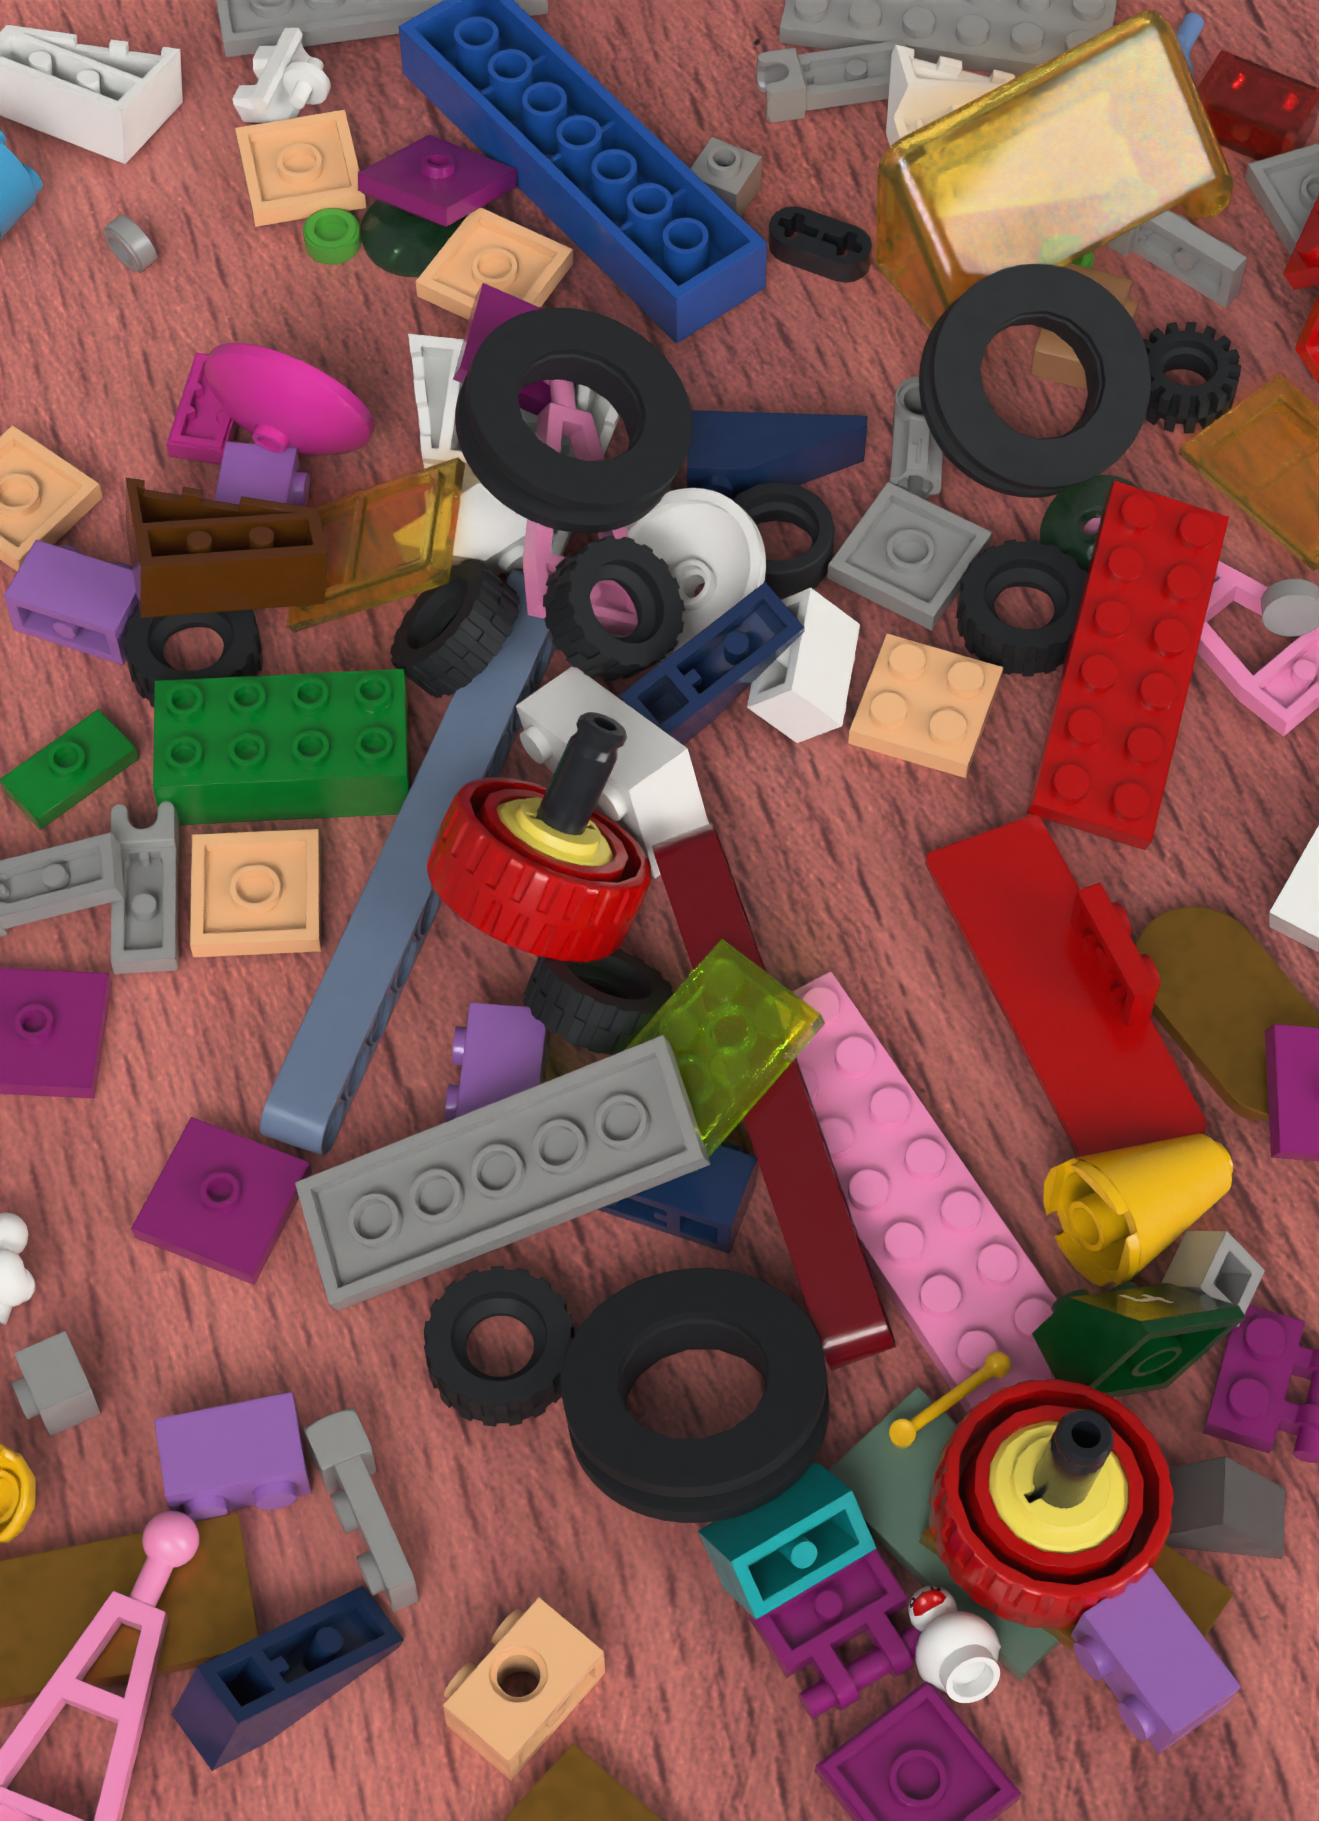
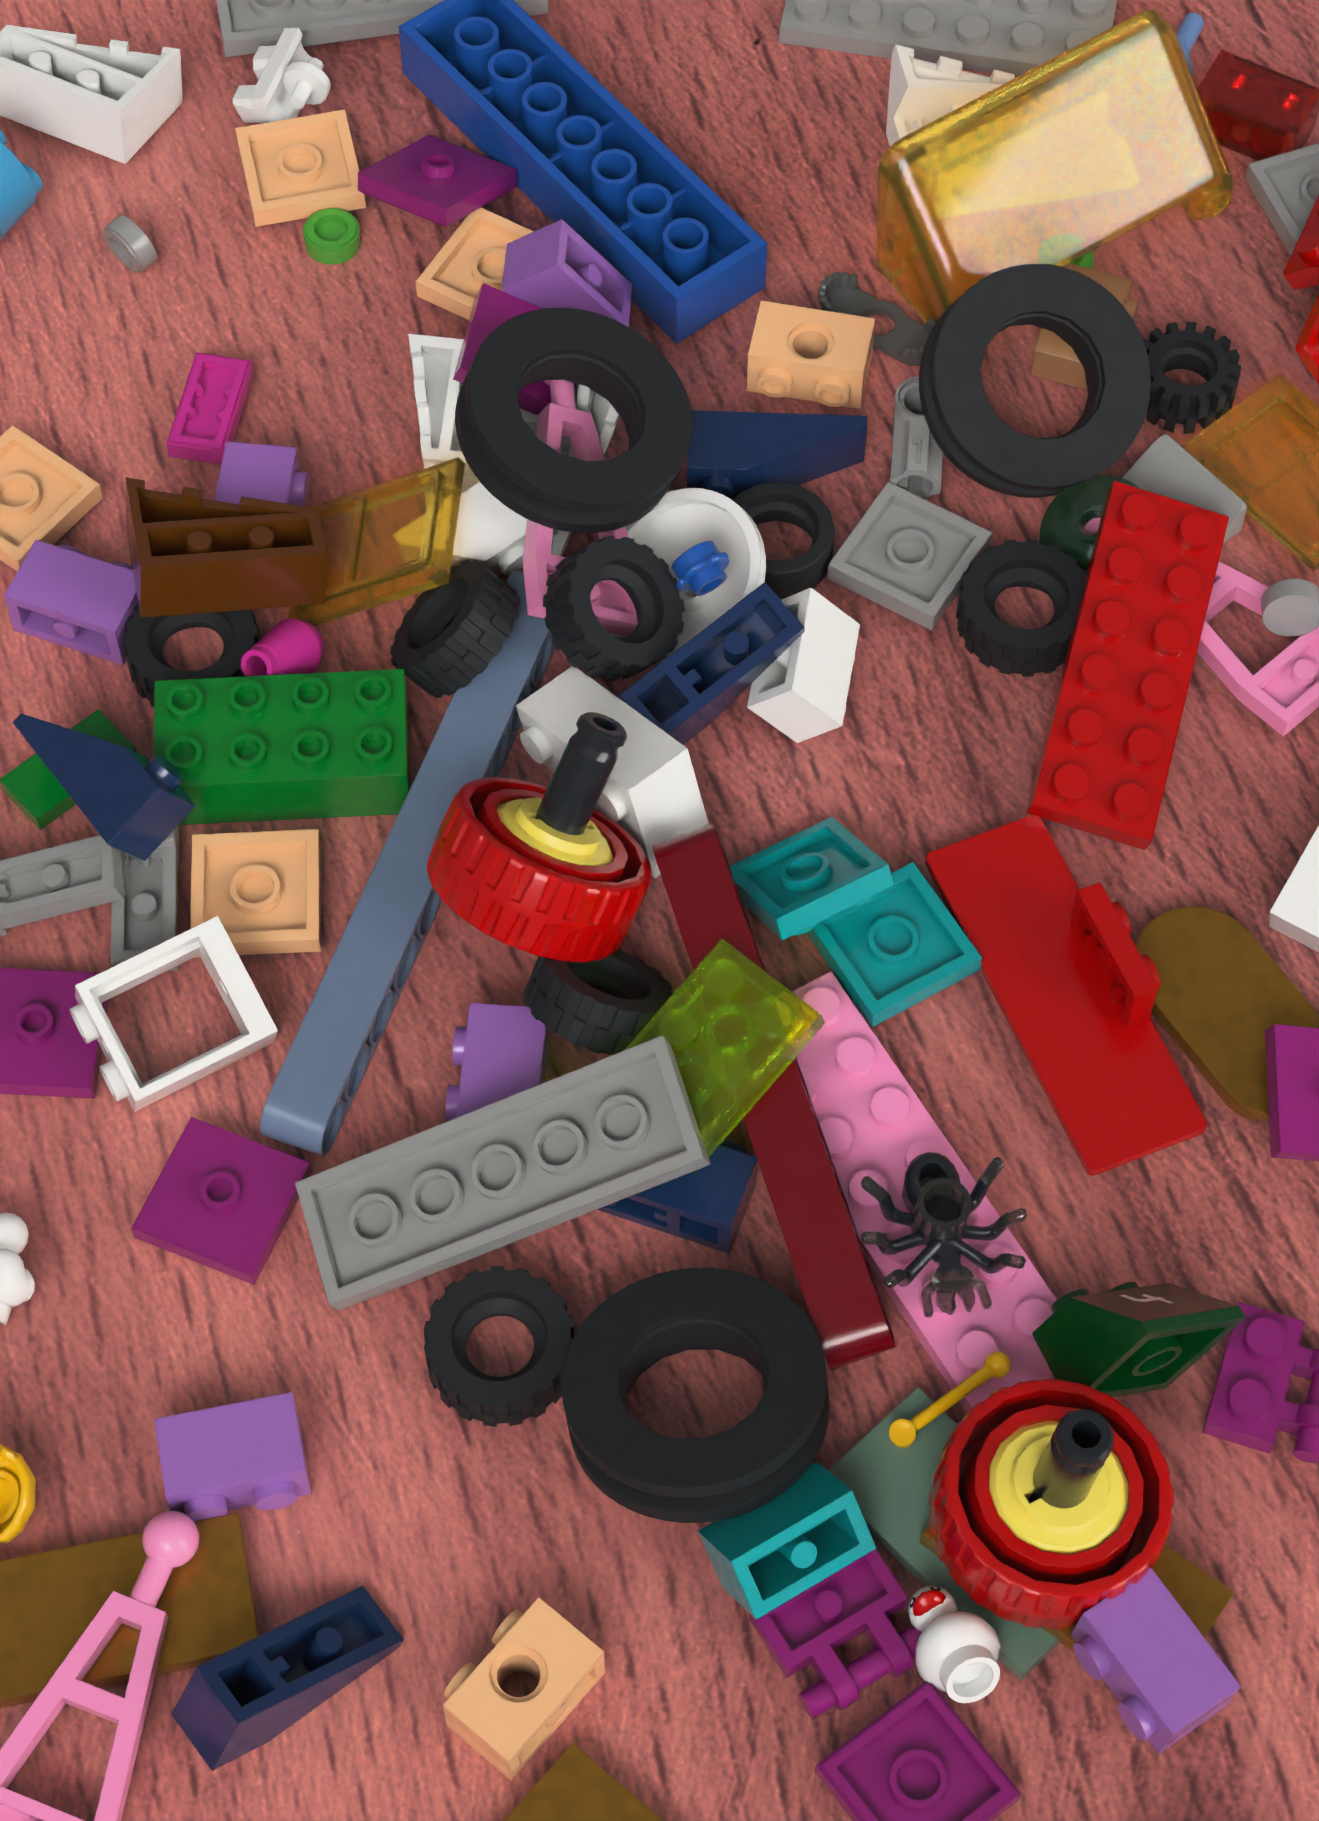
(54, 1385): light grey plate -> none
(121, 792): none -> dark blue slope
(229, 977): none -> white window
(287, 401): dark pink dish -> none
(287, 648): none -> dark pink cone
(345, 1463): light grey plate -> none
(402, 240): clear green dish -> none
(563, 271): none -> medium lavender brick
(701, 568): none -> blue plate
(730, 173): light grey plate -> none
(810, 354): none -> light nougat brick
(810, 878): none -> teal plate
(820, 244): black beam -> none
(823, 78): light grey plate -> none
(896, 947): none -> teal plate
(903, 343): none -> dark grey piece
(925, 705): light nougat plate -> none
(939, 1220): none -> animal
(1133, 1202): yellow cone -> none
(1177, 475): none -> light grey slope
(1187, 254): light grey plate -> none
(1215, 1267): light grey plate -> none
(1226, 1510): dark grey slope -> none

